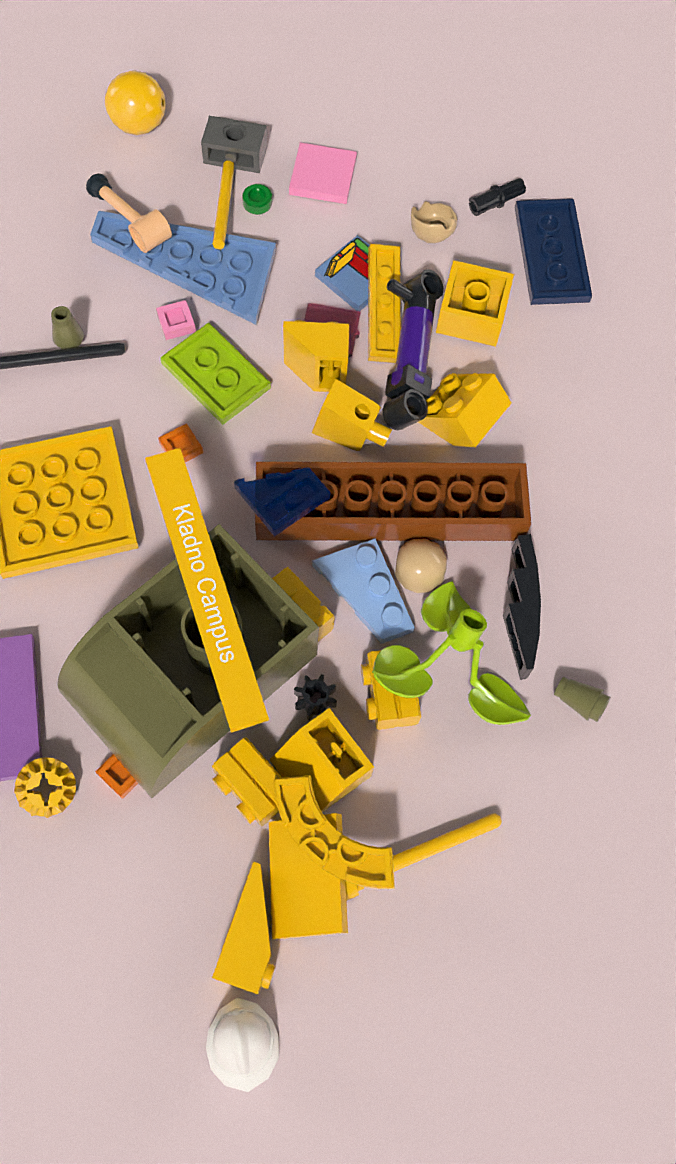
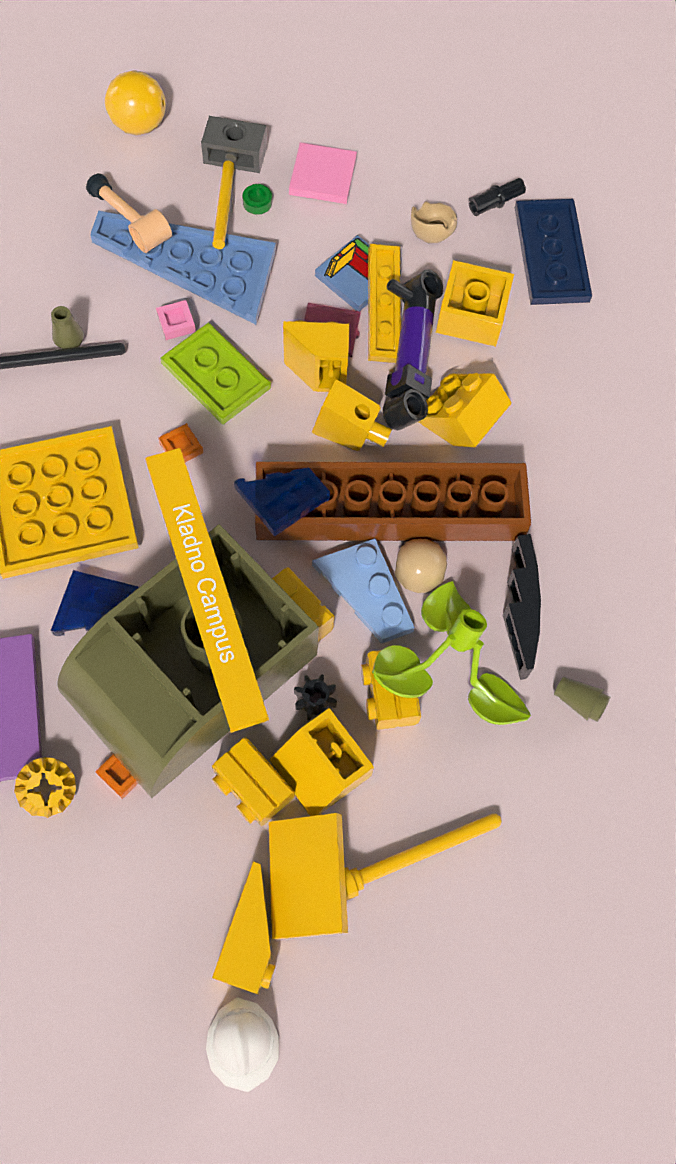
(87, 601): none -> clear blue wing
(324, 844): yellow tile -> none

